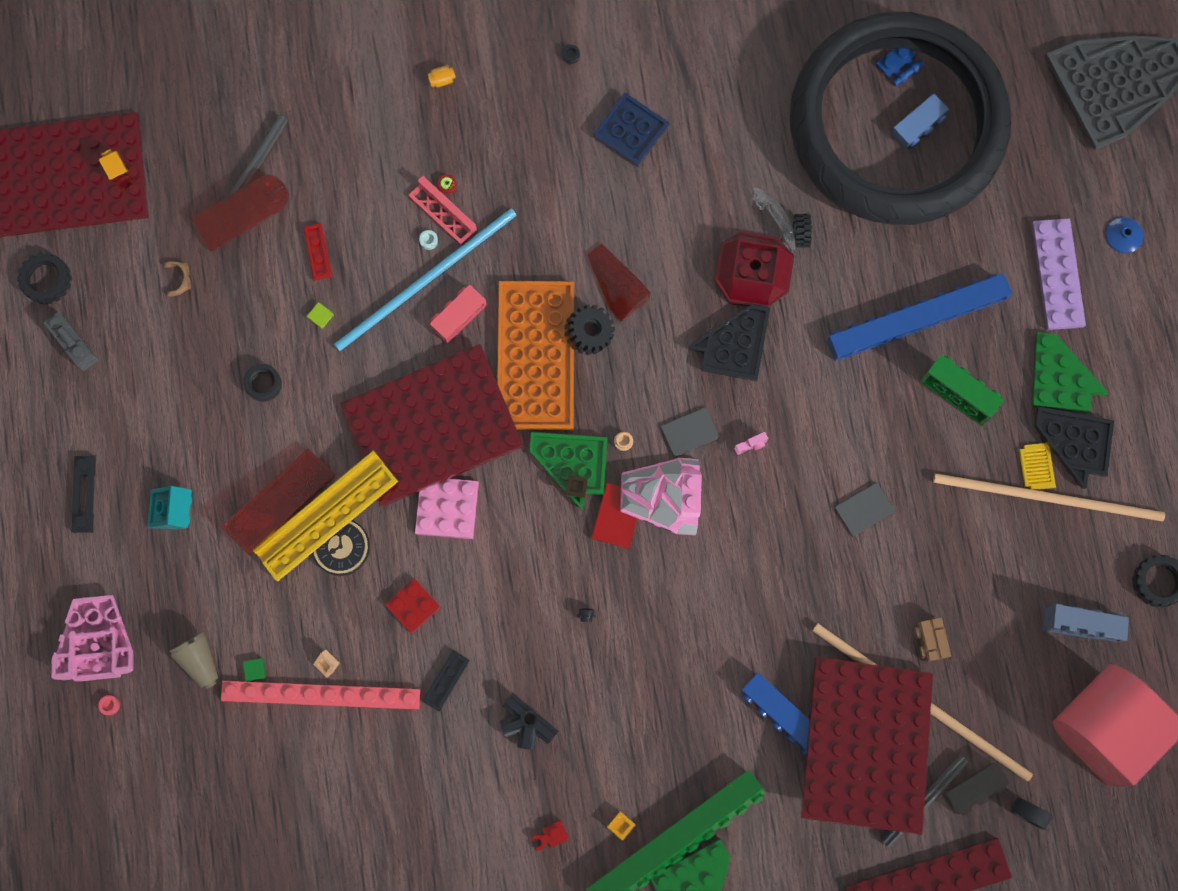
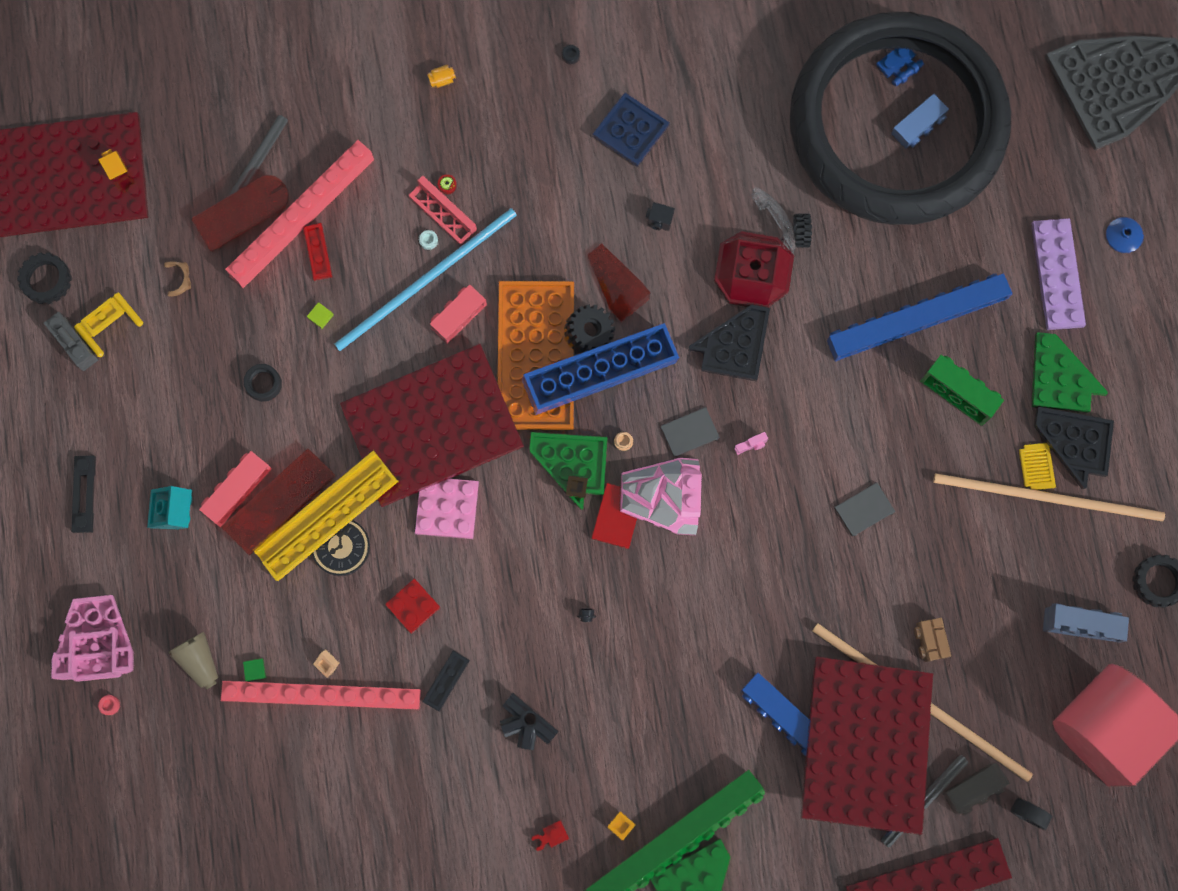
(103, 317): none -> yellow plate
(235, 488): none -> coral brick
(300, 214): none -> coral brick
(599, 368): none -> blue brick
(660, 216): none -> black brick

